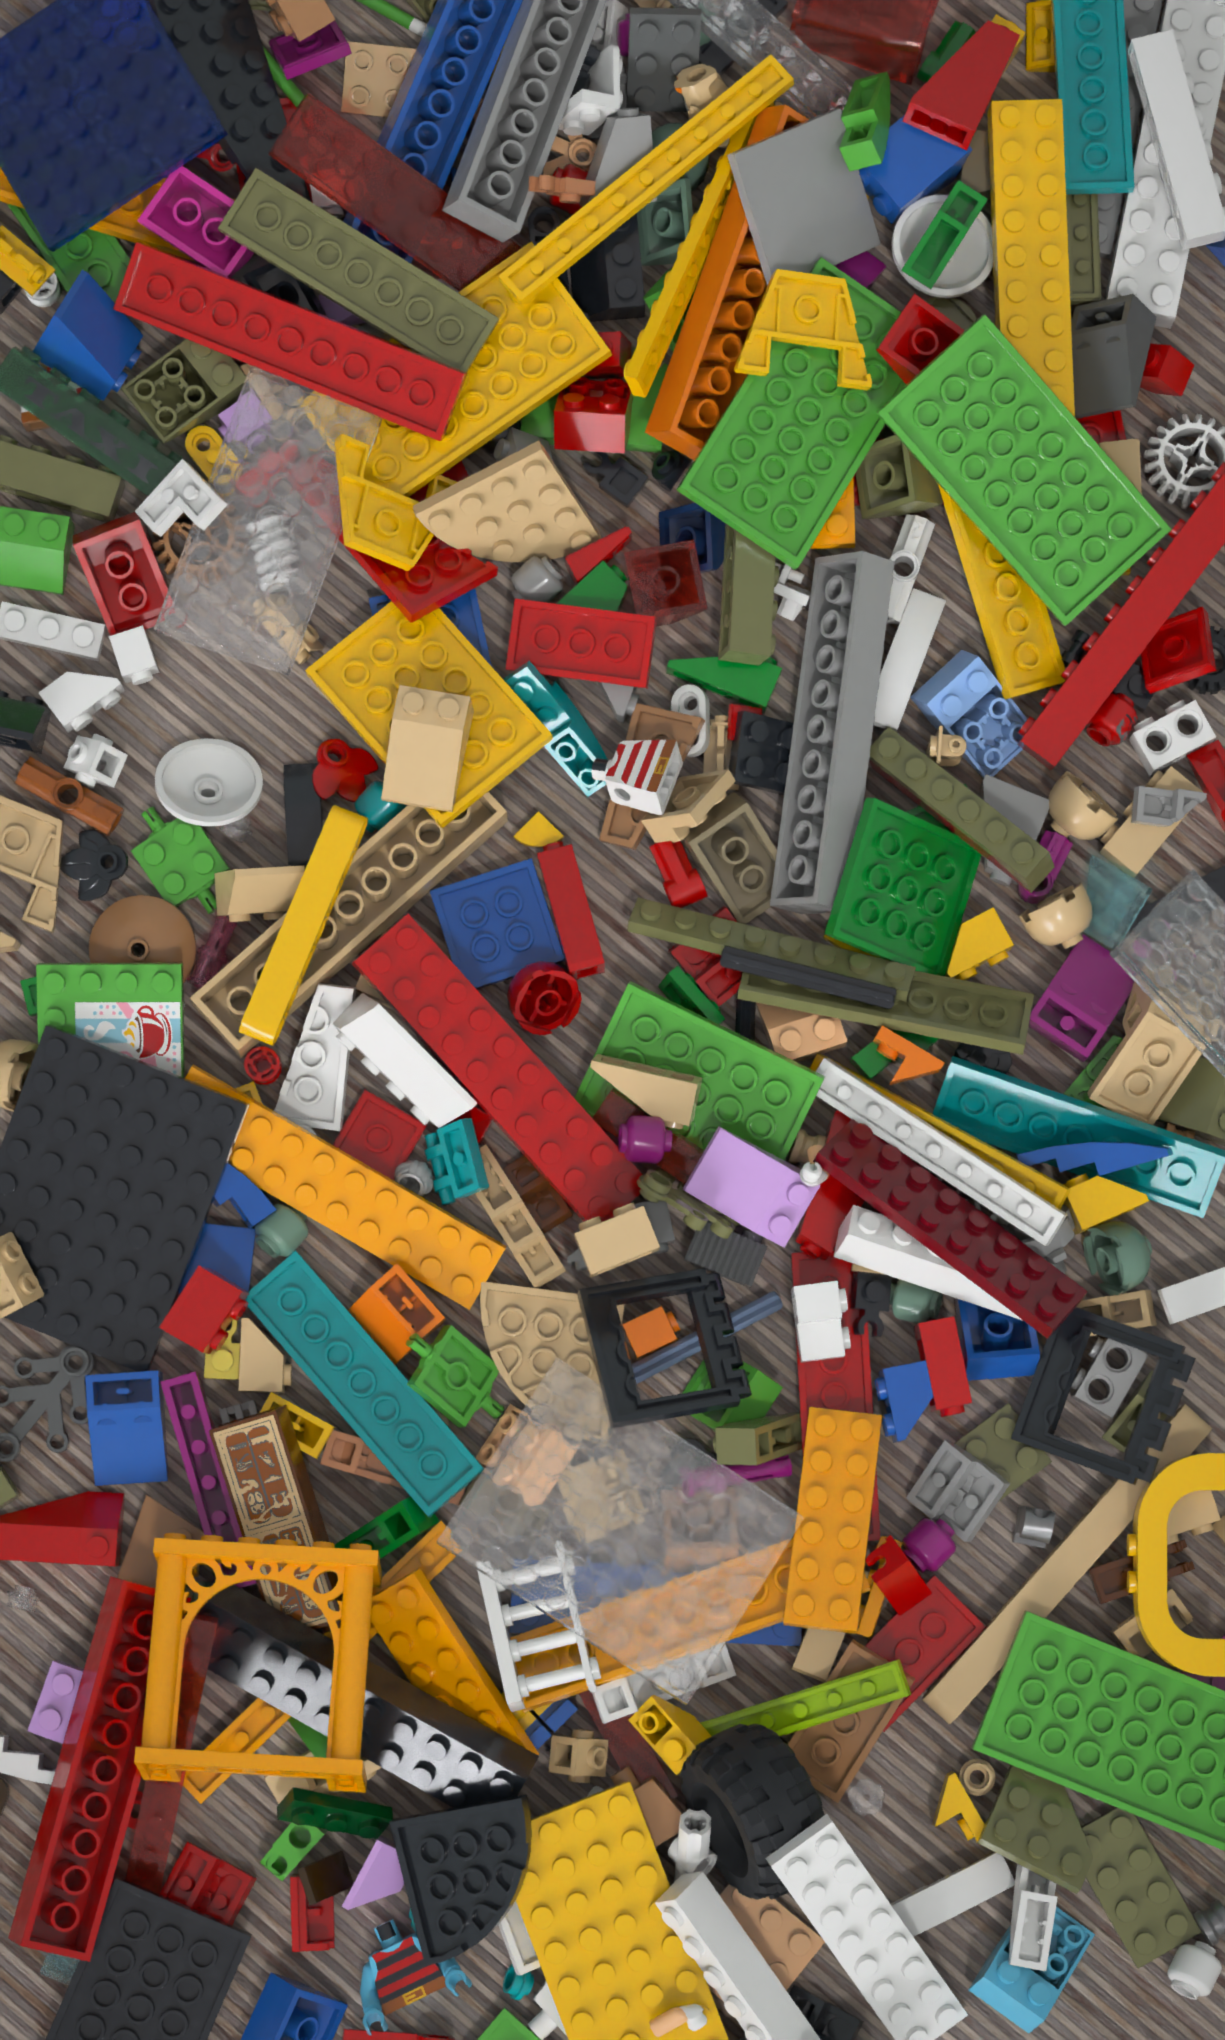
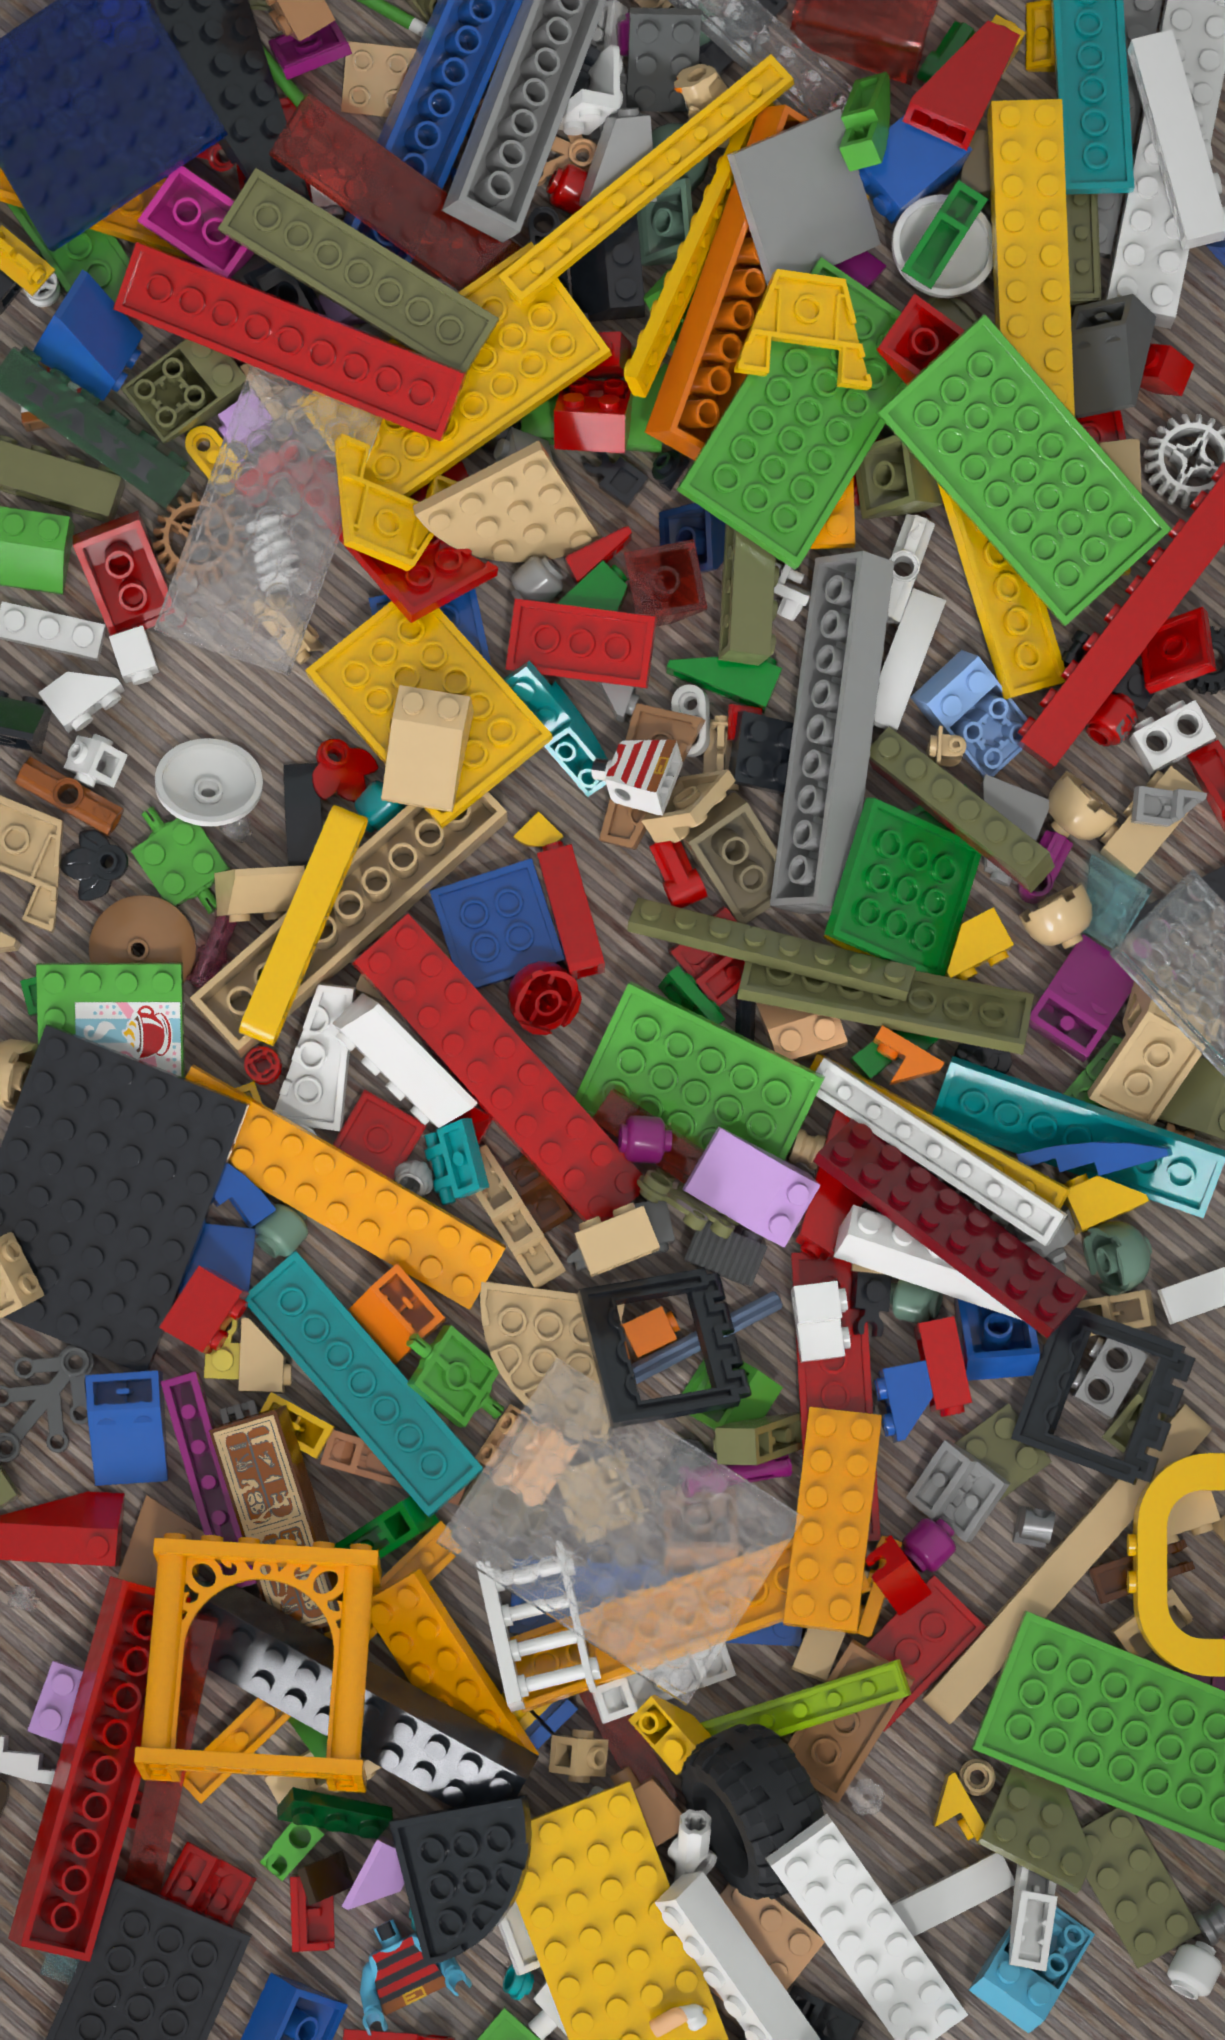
(178, 493): white plate -> none
(567, 188): nougat plate -> none
(653, 1089): tan slope -> none
(808, 977): black axle -> none
(812, 1173): white arm -> none

